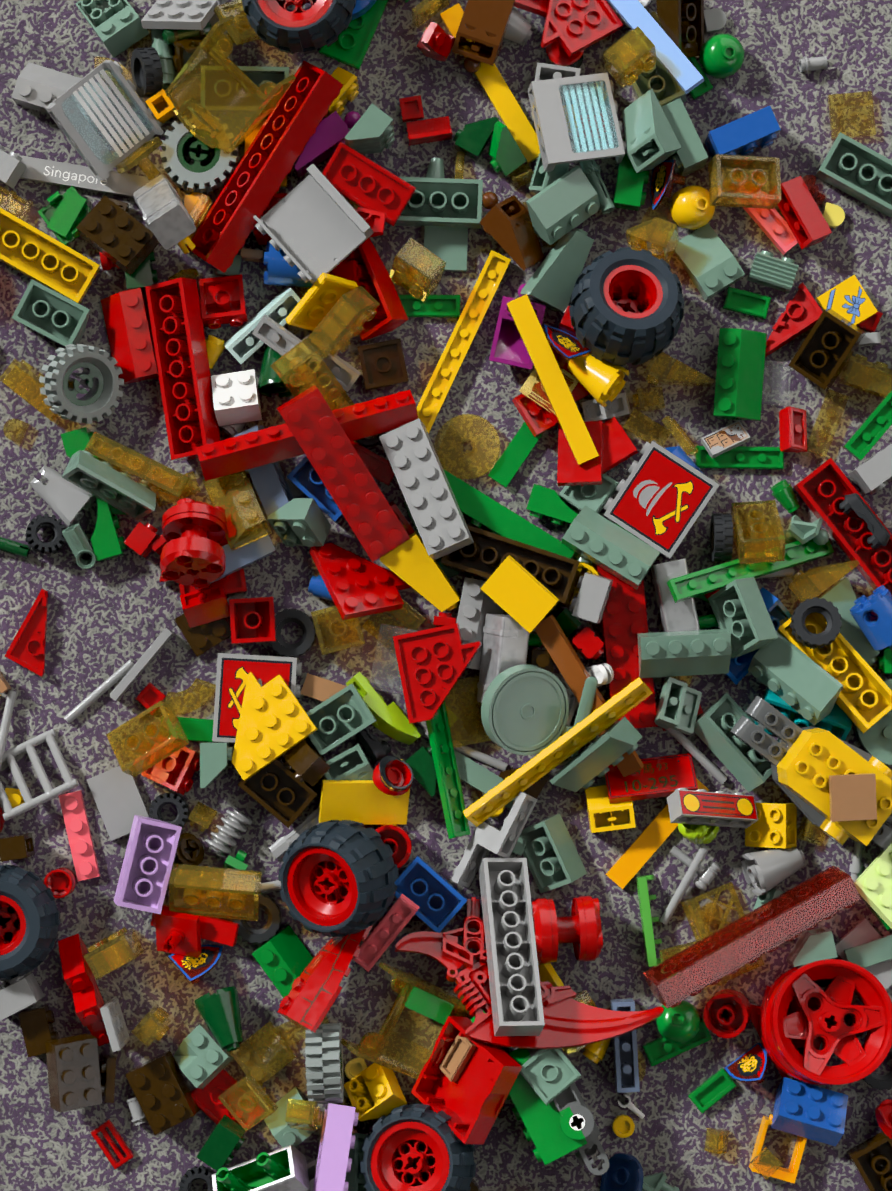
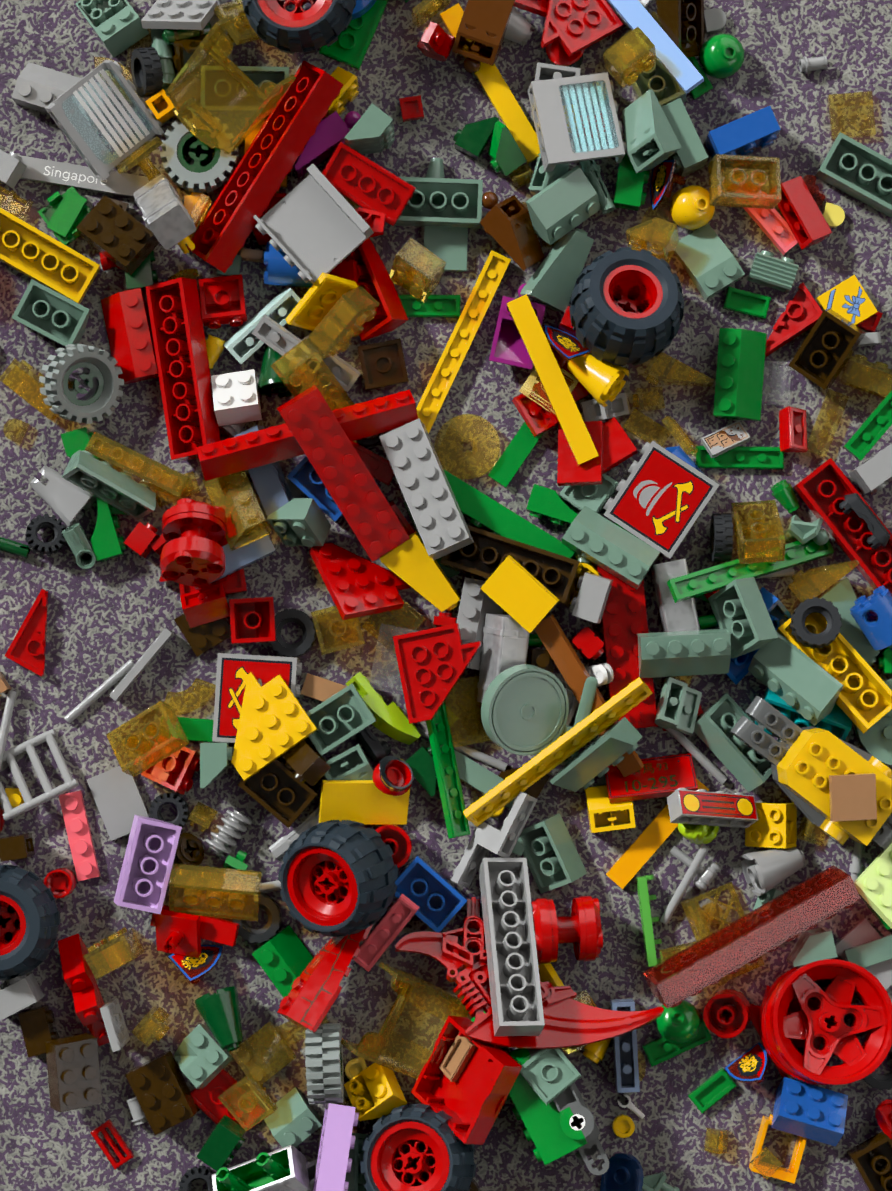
(108, 1069): dark brown plate -> none
(150, 695): red tile -> none
(303, 1115): clear yellow brick -> none
(319, 588): blue brick -> none
(429, 130): red panel -> none
(429, 1005): green tile -> none
(459, 166): clear yellow bar -> none
(567, 622): dark green slope -> none

